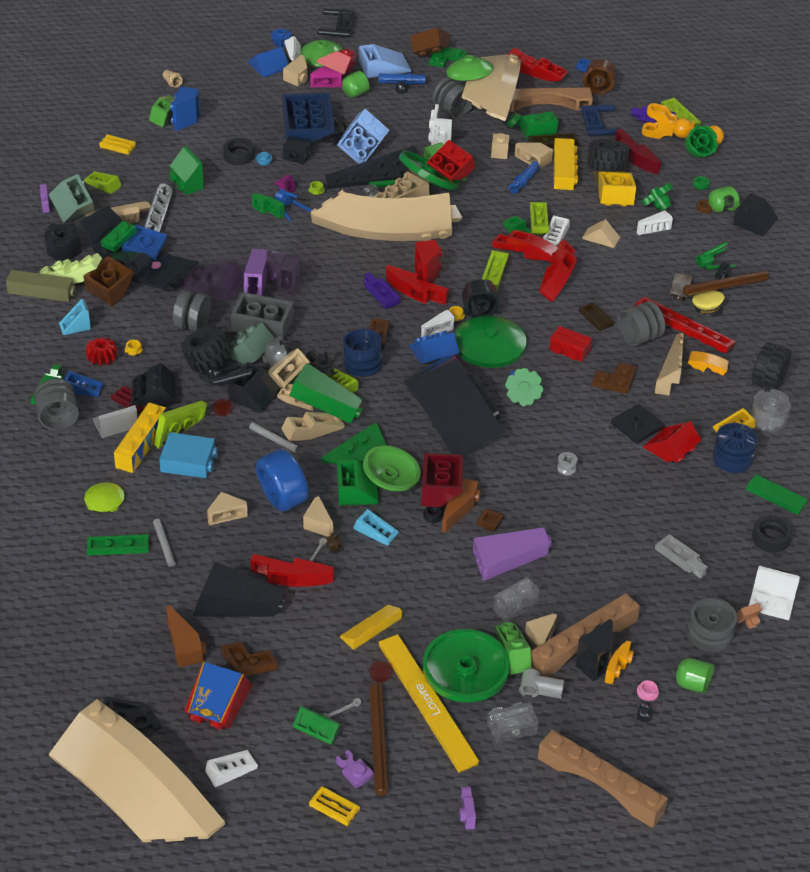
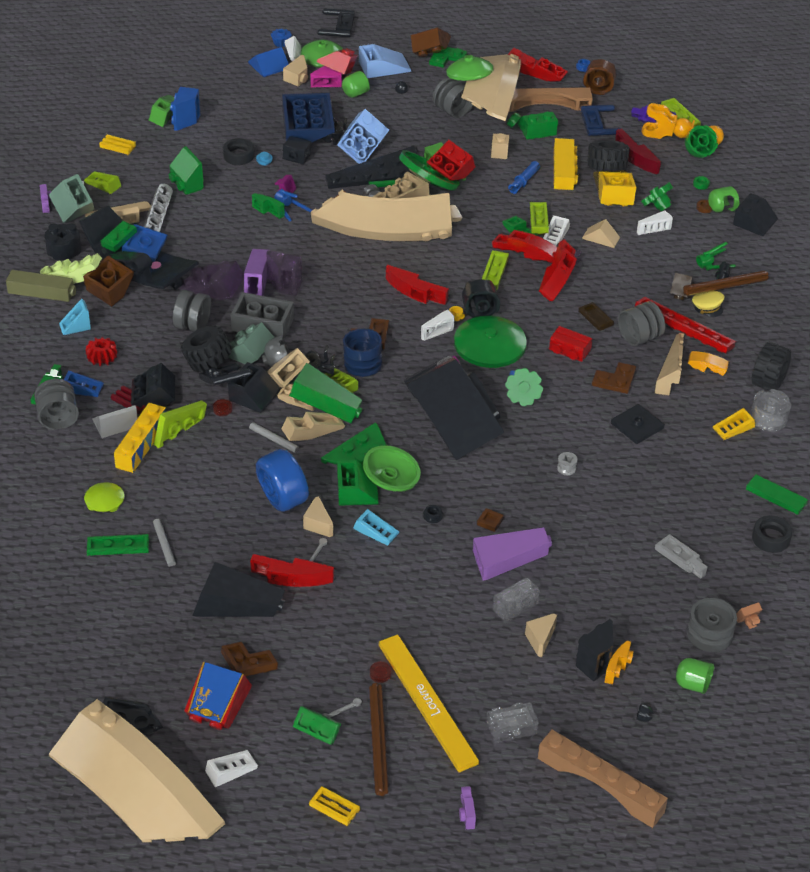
(133, 347): yellow plate -> none
(173, 79): tan cone -> none
(185, 640): dark orange slope -> none
(188, 455): dark azure brick -> none
(226, 509): tan slope -> none
(316, 188): lime plate -> none
(334, 542): dark brown plate -> none
(355, 771): medium lavender plate -> none
(372, 626): yellow slope -> none
(381, 291): dark purple hinge -> none
(407, 78): blue pin -> none
(427, 260): red slope -> none
(434, 347): blue slope -> none
(439, 128): white bracket -> none
(441, 478): dark red slope -> none
(461, 504): dark orange slope -> none
(466, 665): green dish -> none
(515, 646): bright green slope -> none
(534, 152): tan slope -> none
(535, 684): light grey piece -> none
(549, 140): dark brown tile -> none
(558, 650): medium nougat arch -> none
(648, 690): bright pink plate -> none
(674, 442): red slope -> none
(734, 447): dark blue wheel -> none
(774, 592): white bracket -> none

